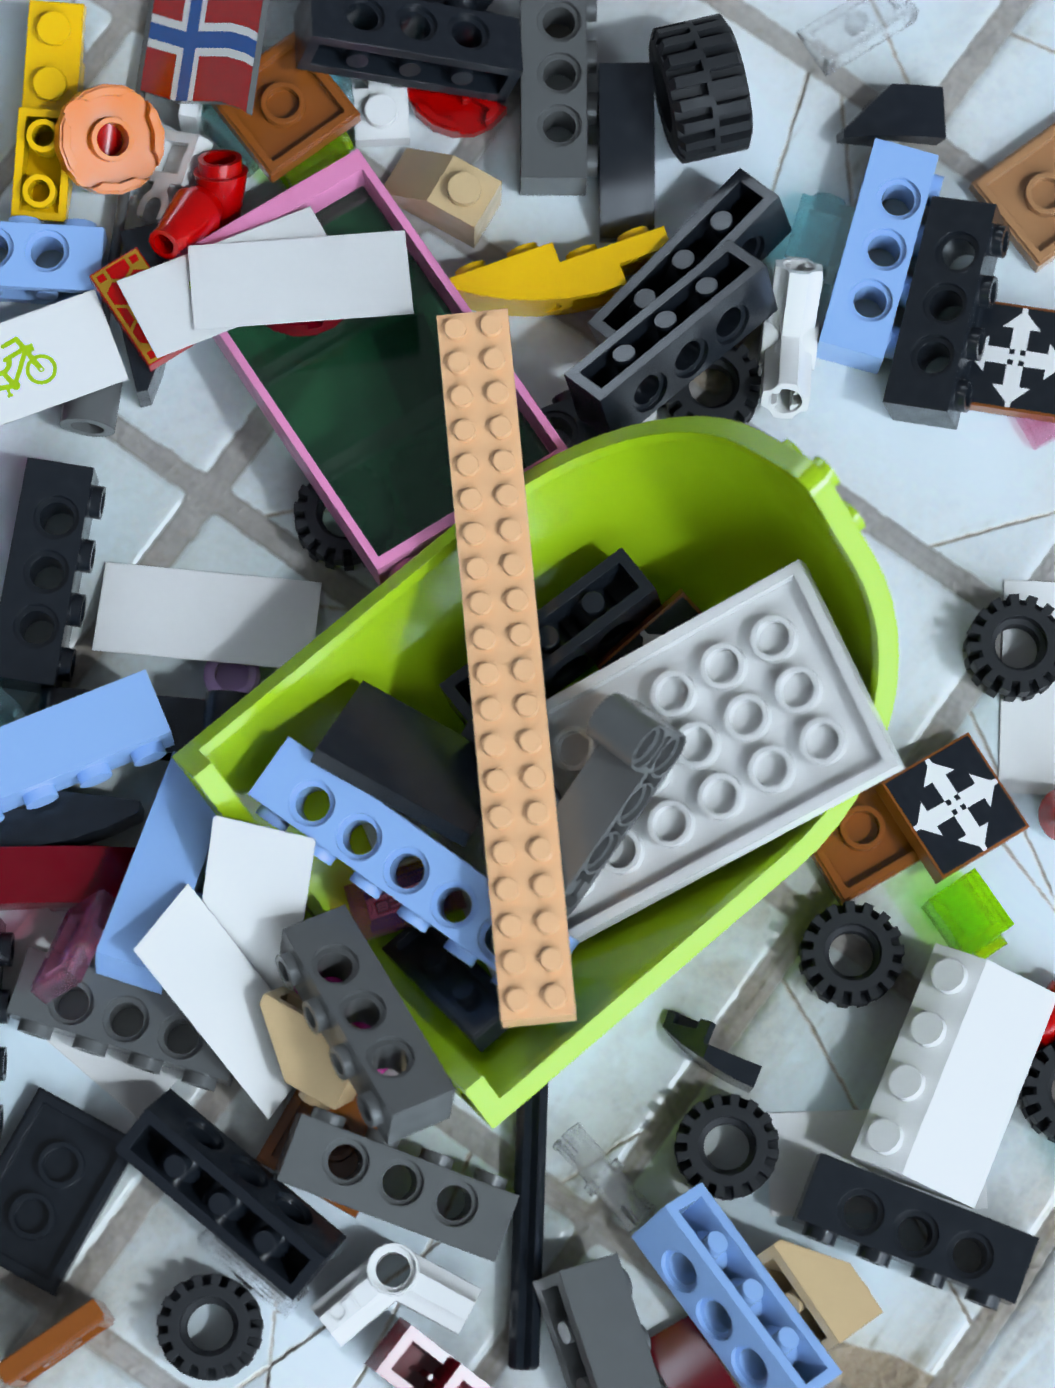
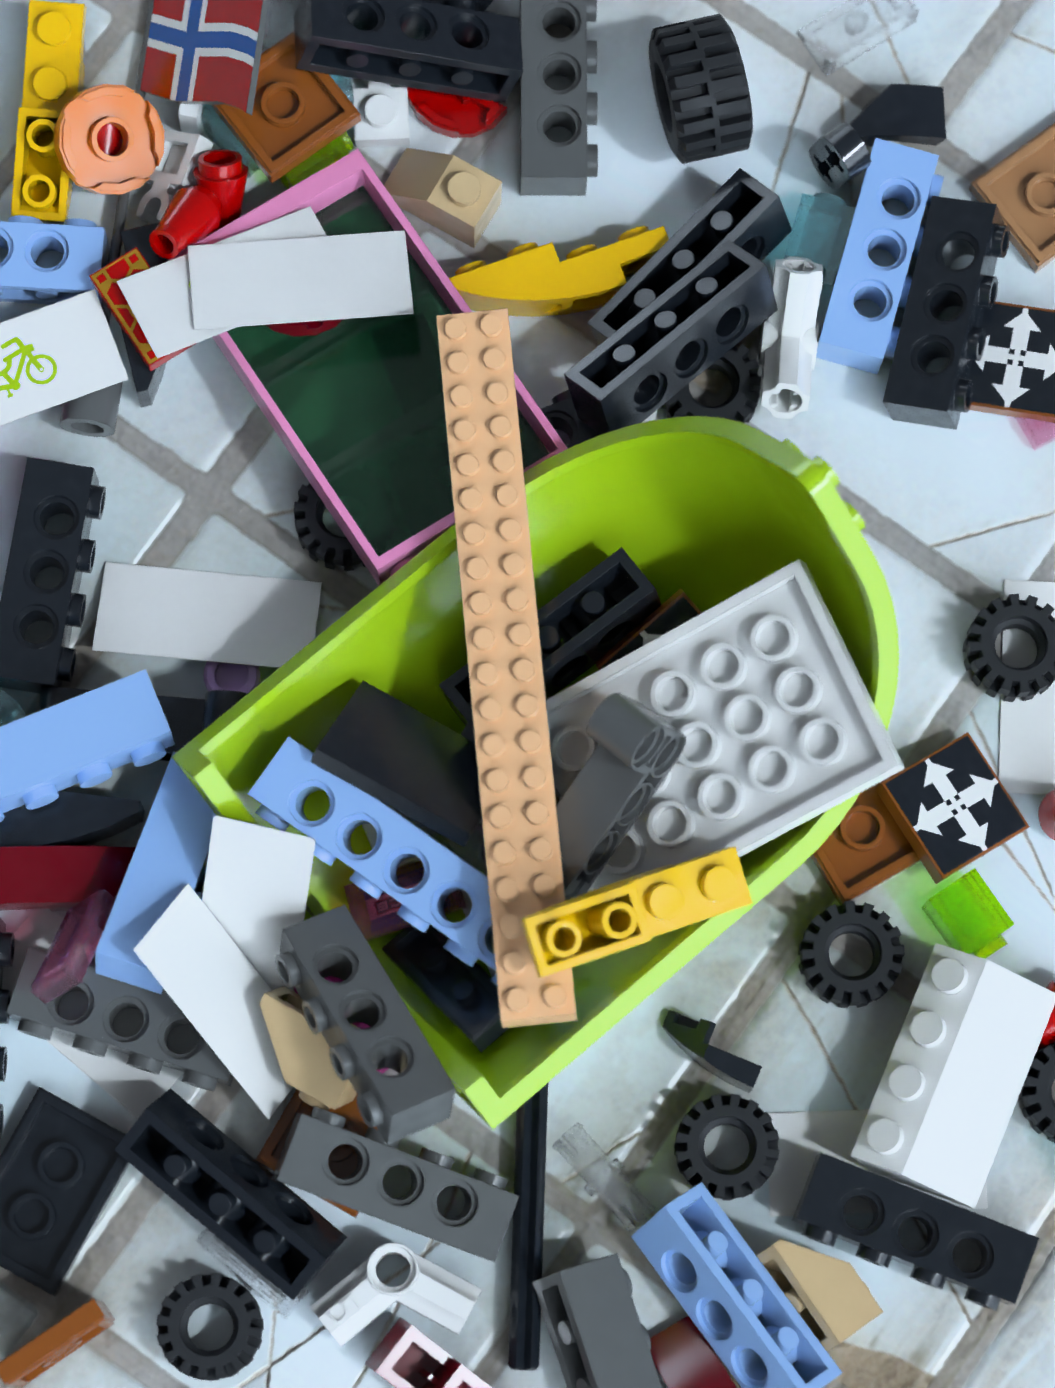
(625, 148): black slope -> none
(635, 910): none -> yellow slope
(840, 156): none -> black beam

